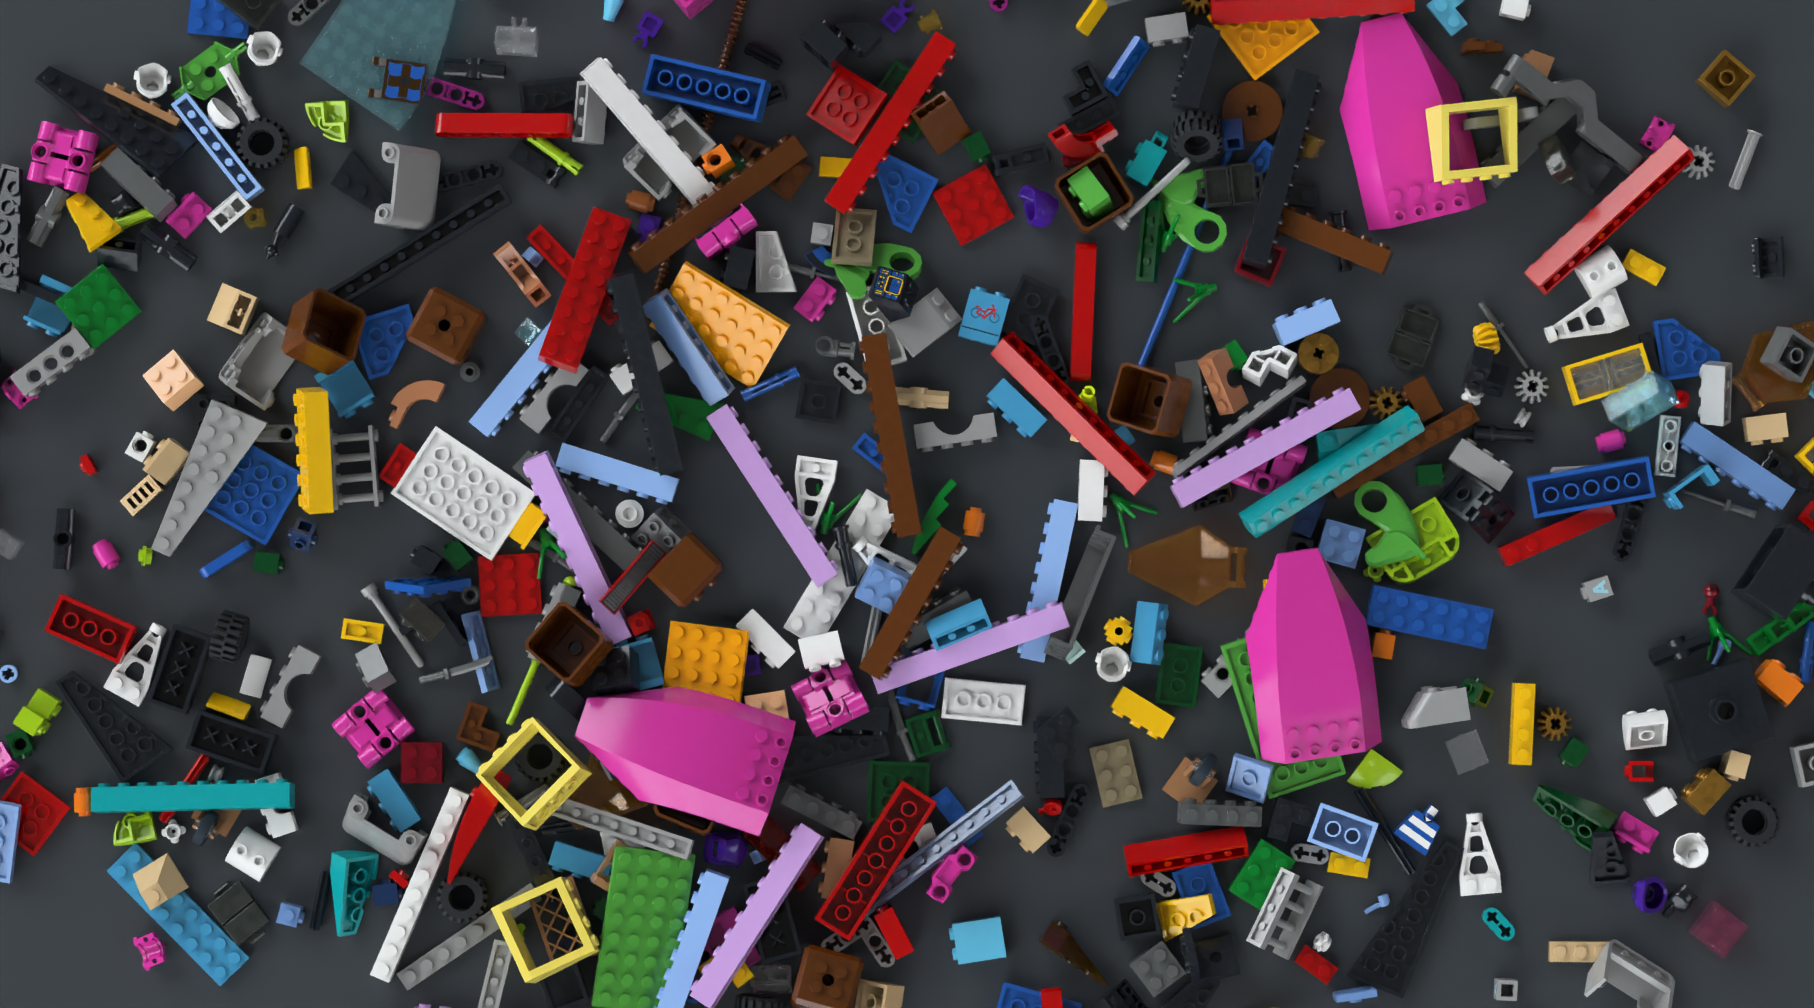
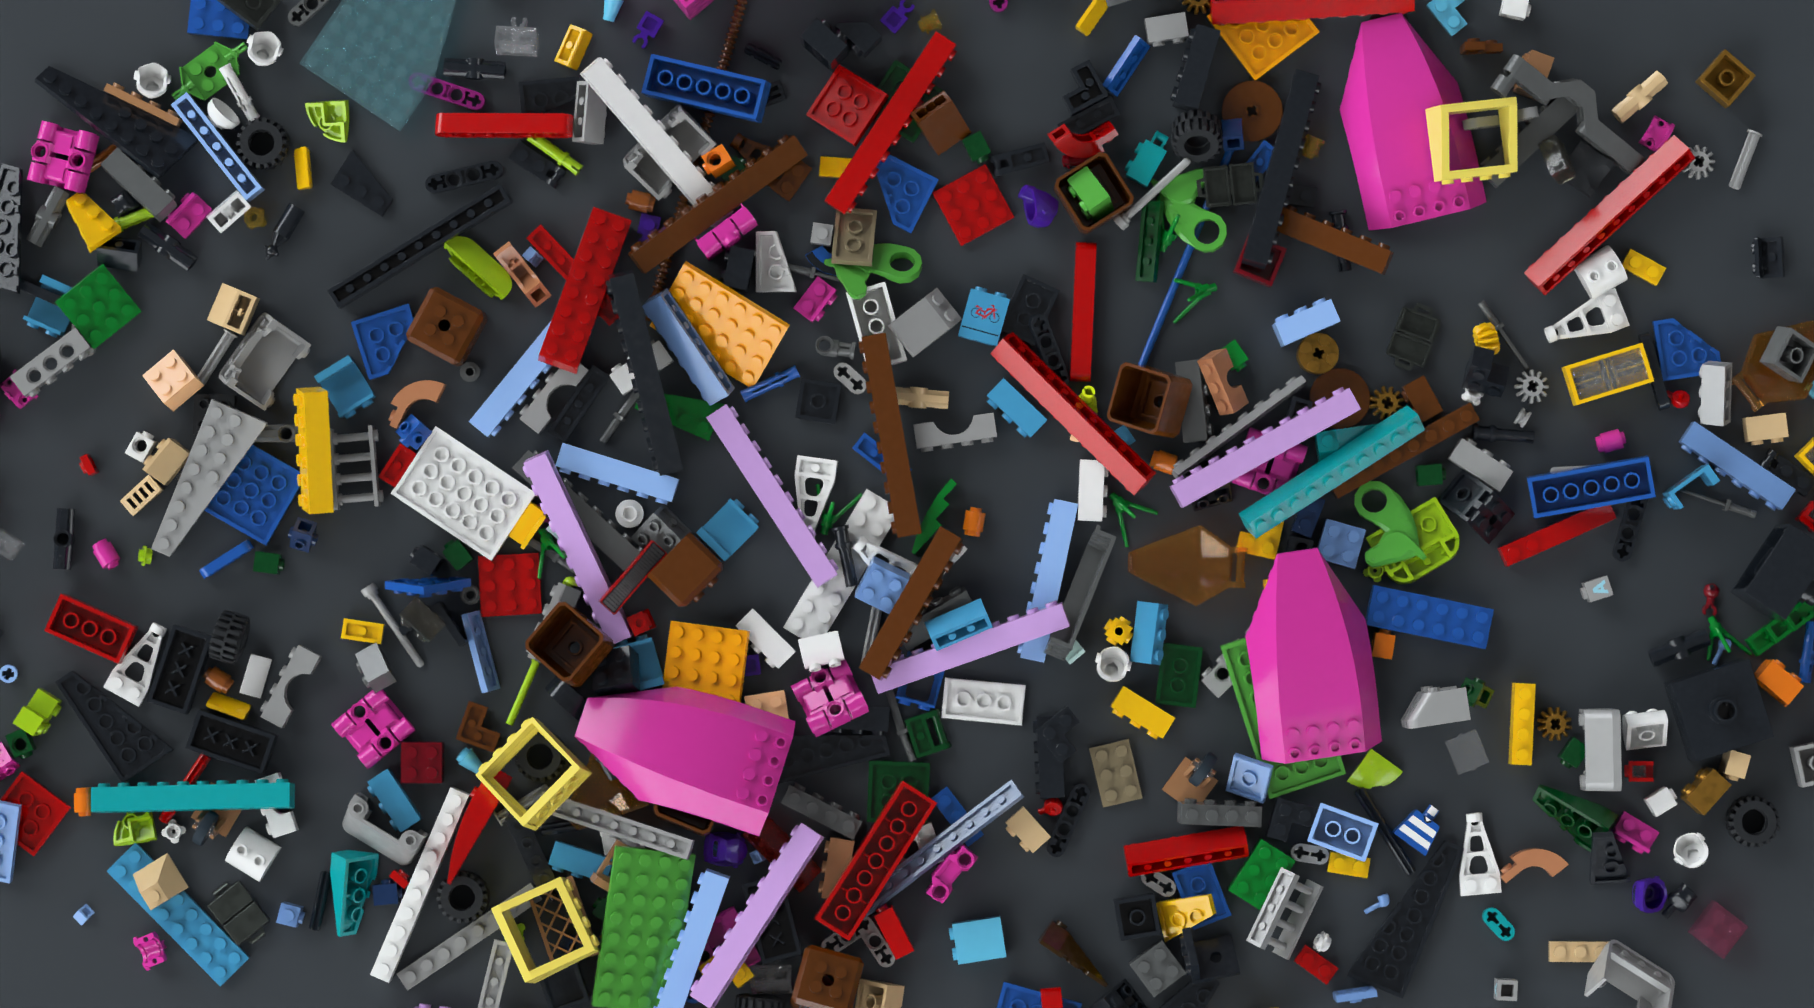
(83, 914): none -> light blue piece
(216, 355): none -> light grey axle
(216, 773): light grey bush -> none
(218, 680): none -> dark orange brick
(334, 325): reddish brown plate -> none
(402, 81): dark brown flag -> none
(412, 189): light grey windscreen -> none
(413, 432): none -> blue brick
(448, 673): dark grey sword -> none
(479, 267): none -> lime brick
(528, 331): clear light blue plate -> none
(573, 47): none -> yellow slope
(728, 528): none -> dark azure panel
(893, 293): slope -> none
(1263, 546): none -> yellow plate
(1278, 360): white brick -> none
(1530, 857): none -> nougat arch
(1602, 749): none -> light grey windscreen
(1639, 96): none -> tan piece
(1640, 401): clear light blue brick -> none
(1667, 459): white tile -> none

